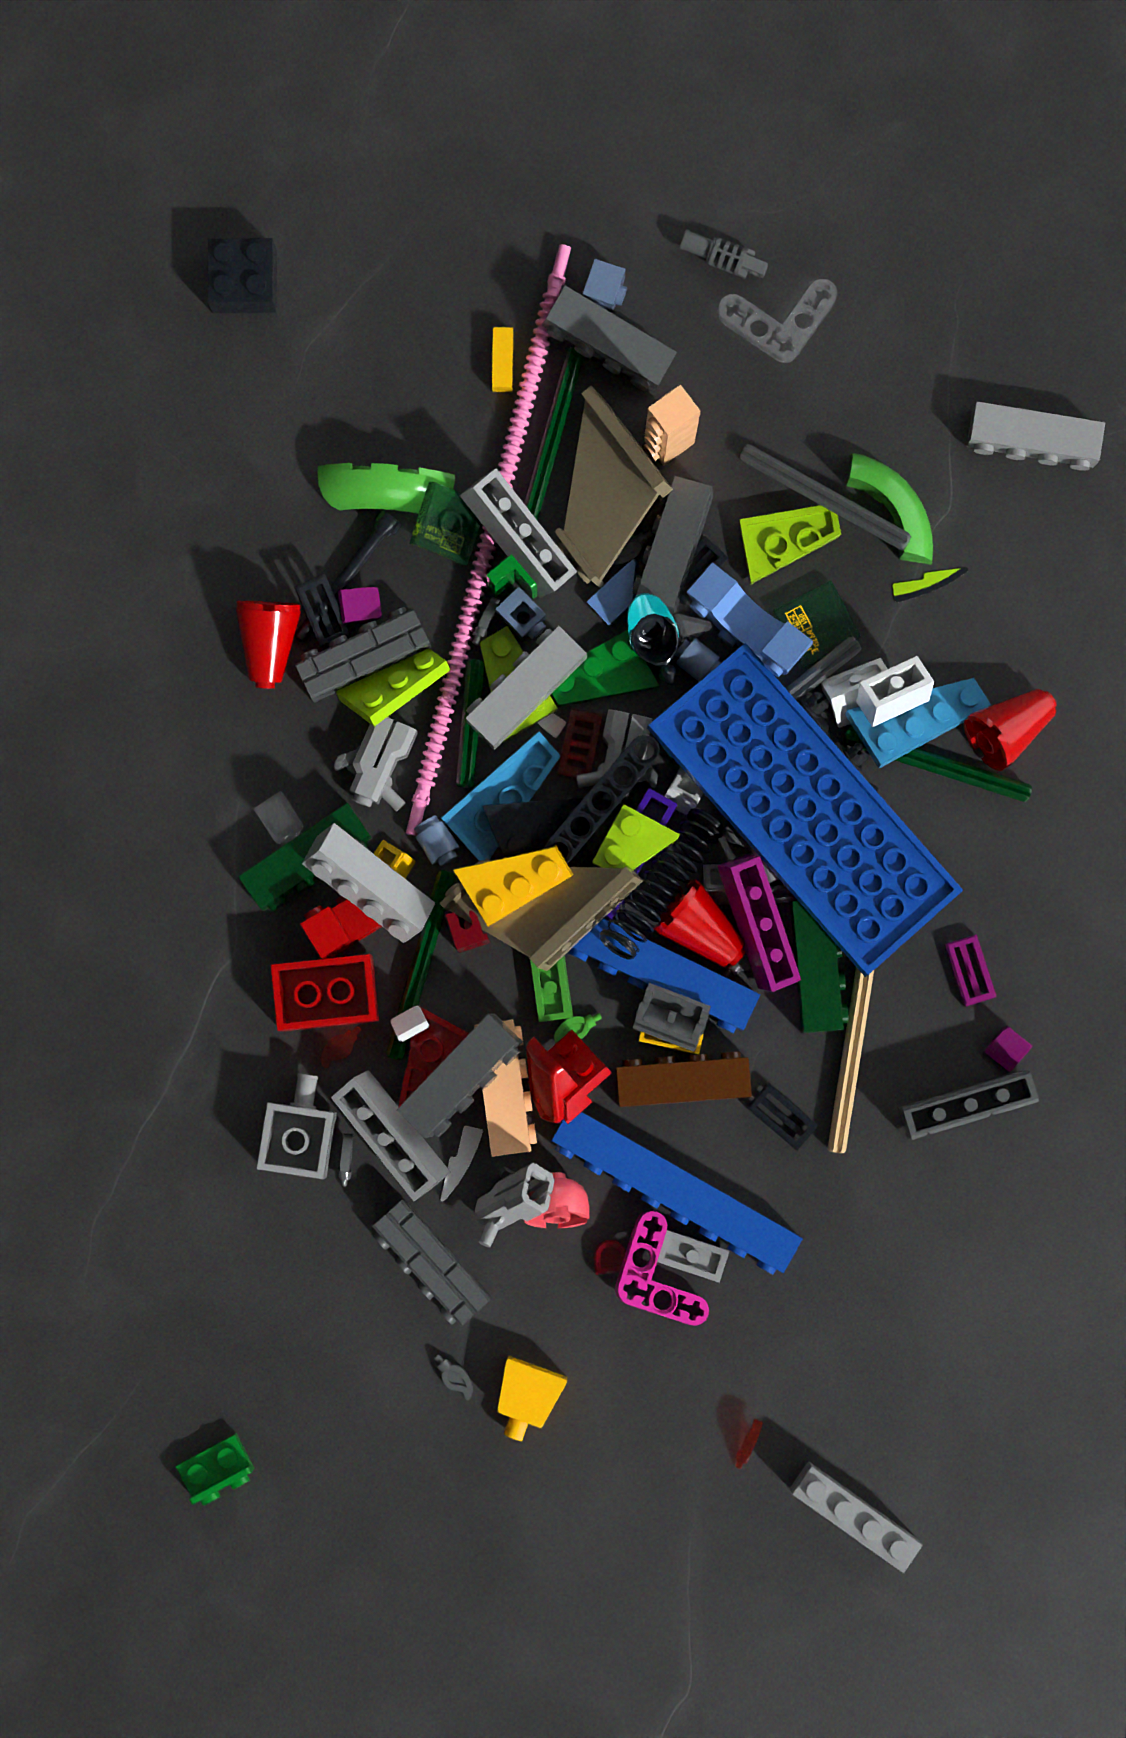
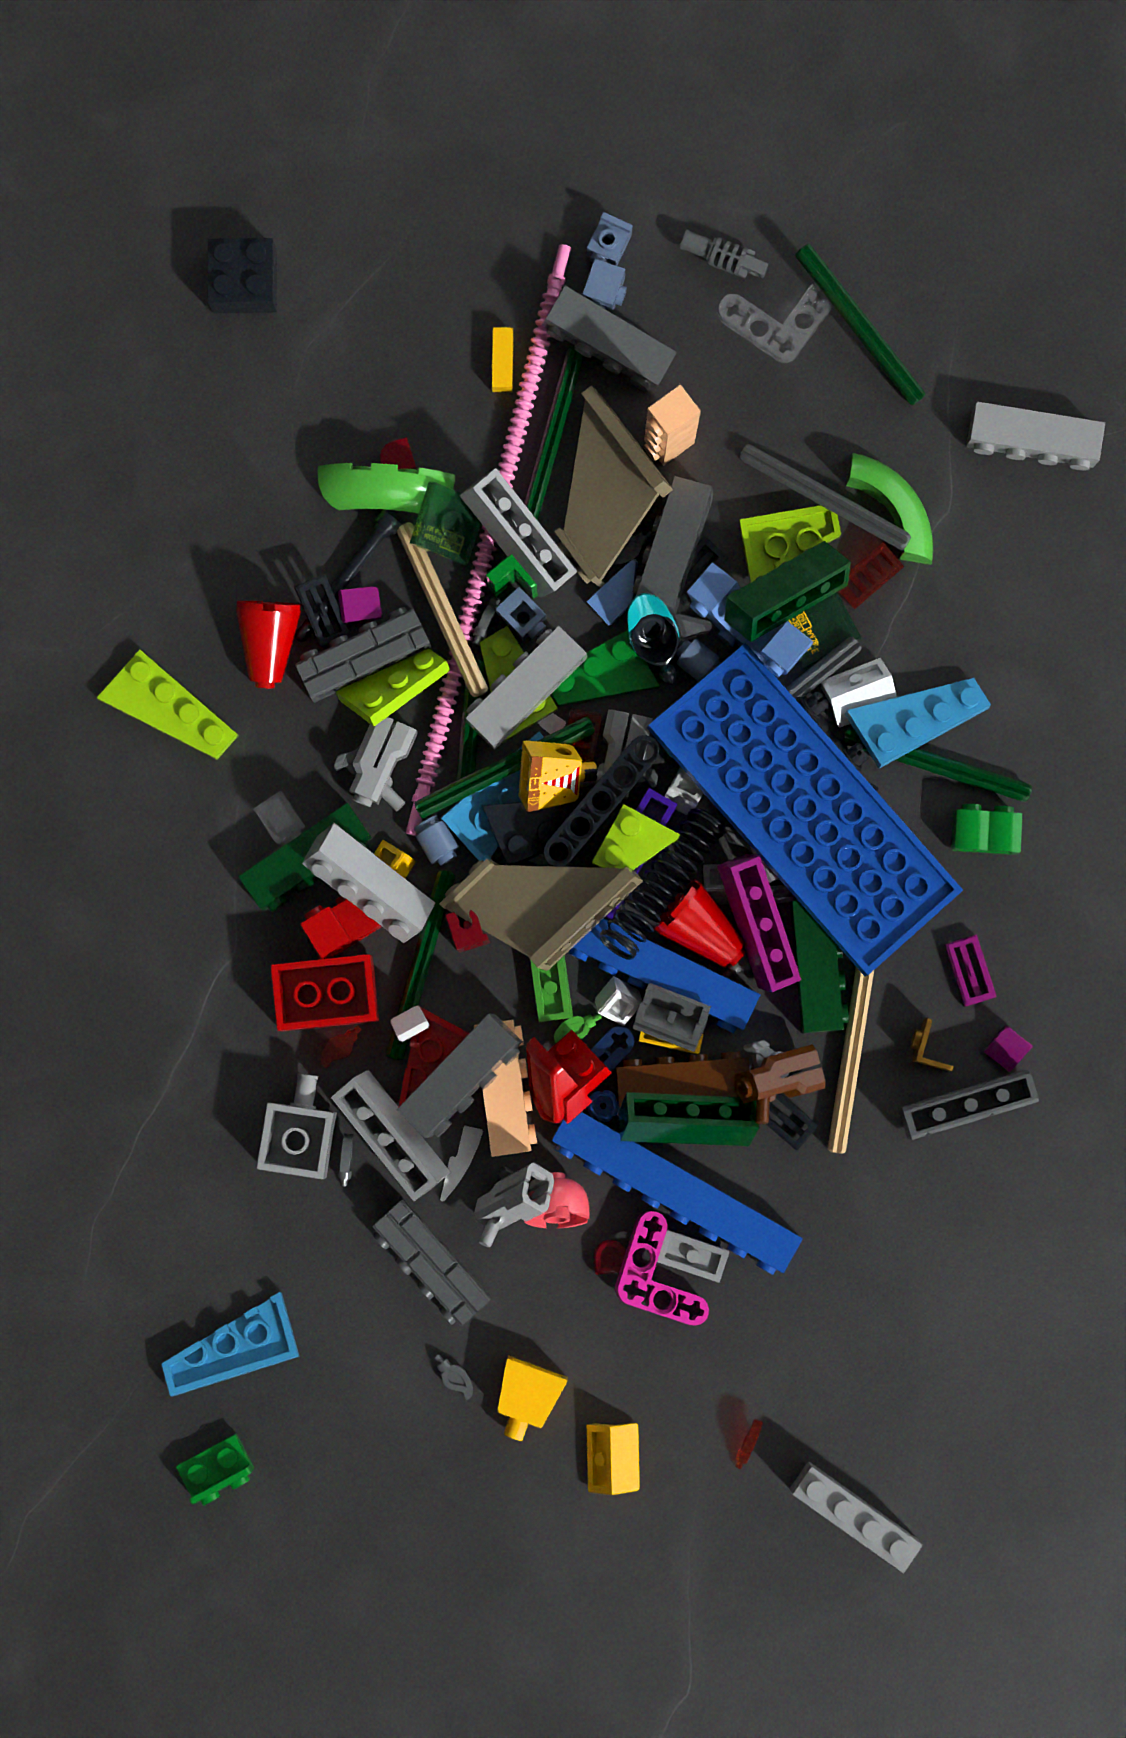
(160, 701): none -> lime wing
(245, 1345): none -> dark azure wing
(398, 453): none -> dark red tile
(443, 613): none -> tan axle
(496, 770): none -> dark green axle
(511, 882): yellow wing -> none
(551, 774): none -> yellow torso
(611, 1109): none -> blue plate
(613, 1458): none -> yellow panel
(615, 230): none -> sand blue brick
(618, 1001): none -> white slope
(619, 1054): none -> dark blue beam
(687, 1119): none -> dark green brick
(771, 1076): none -> reddish brown piece
(787, 591): none -> dark green brick
(860, 324): none -> dark green axle
(891, 558): none -> clear red slope
(894, 691): white brick -> none
(919, 1042): none -> pearl gold bracket
(931, 582): sticker -> none
(986, 830): none -> green brick
(1009, 726): red cone -> none

